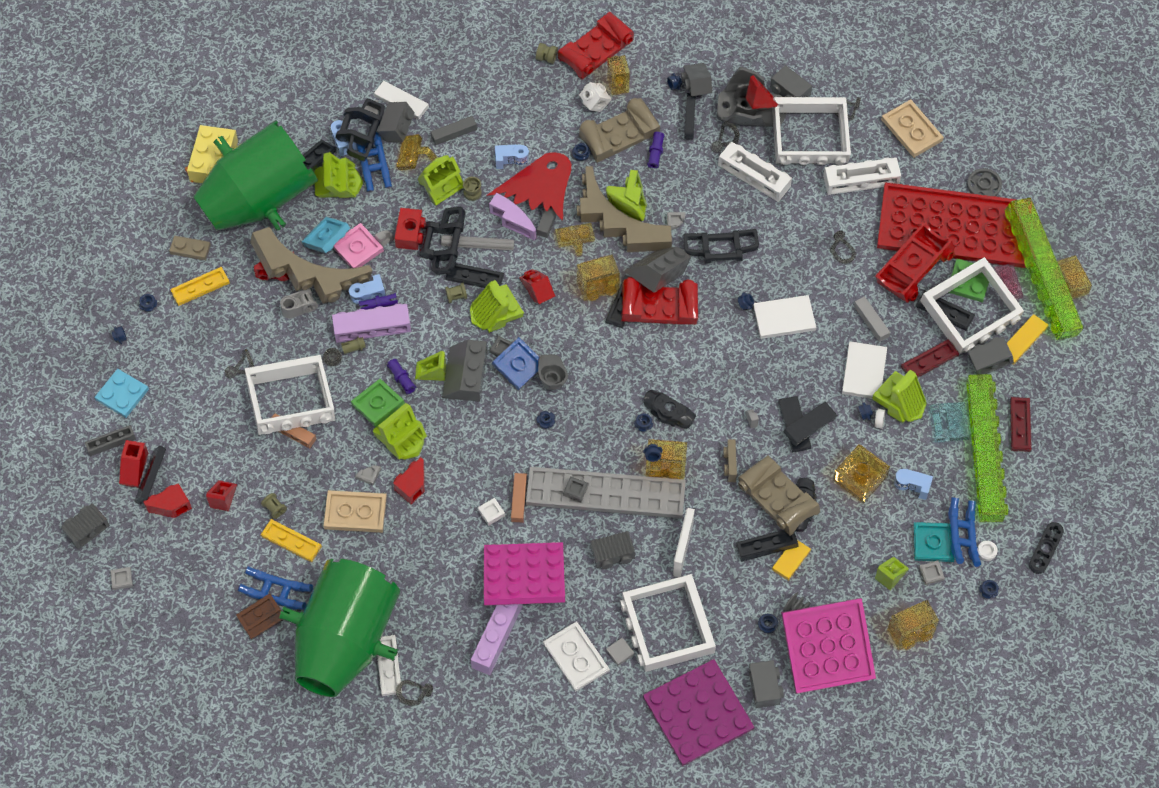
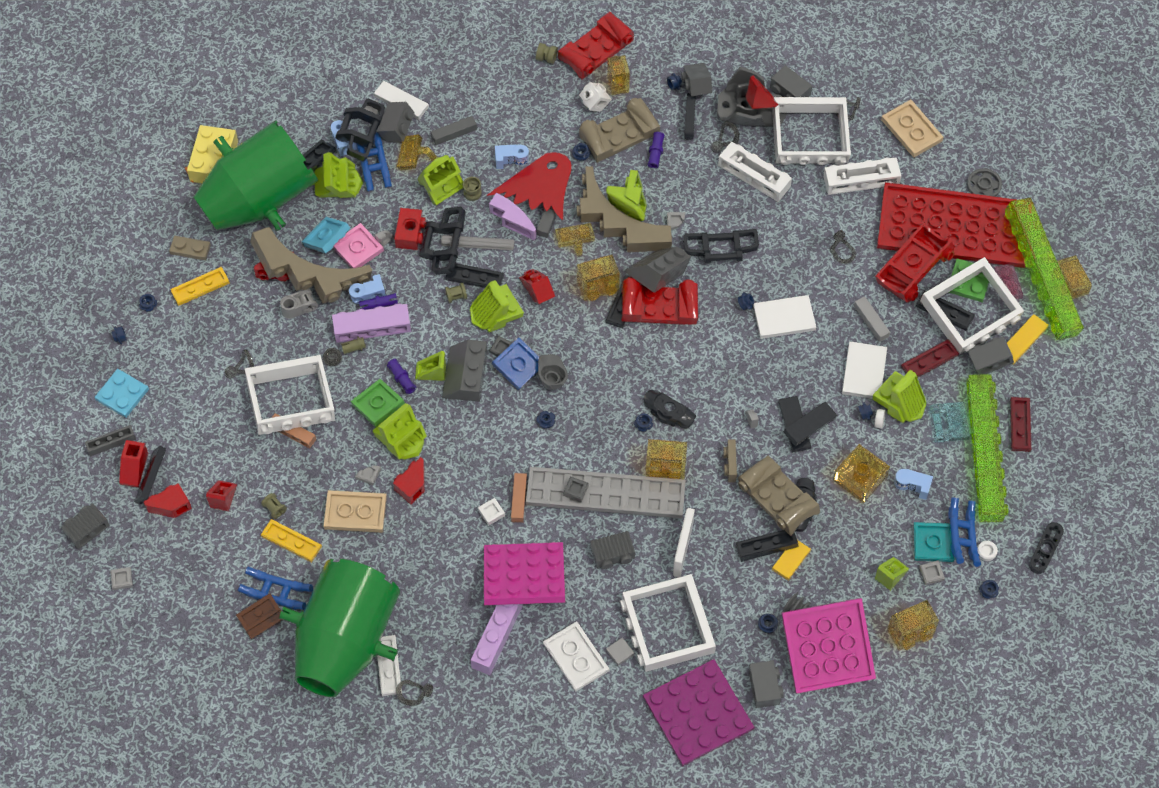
(652, 452): dark blue plate -> none

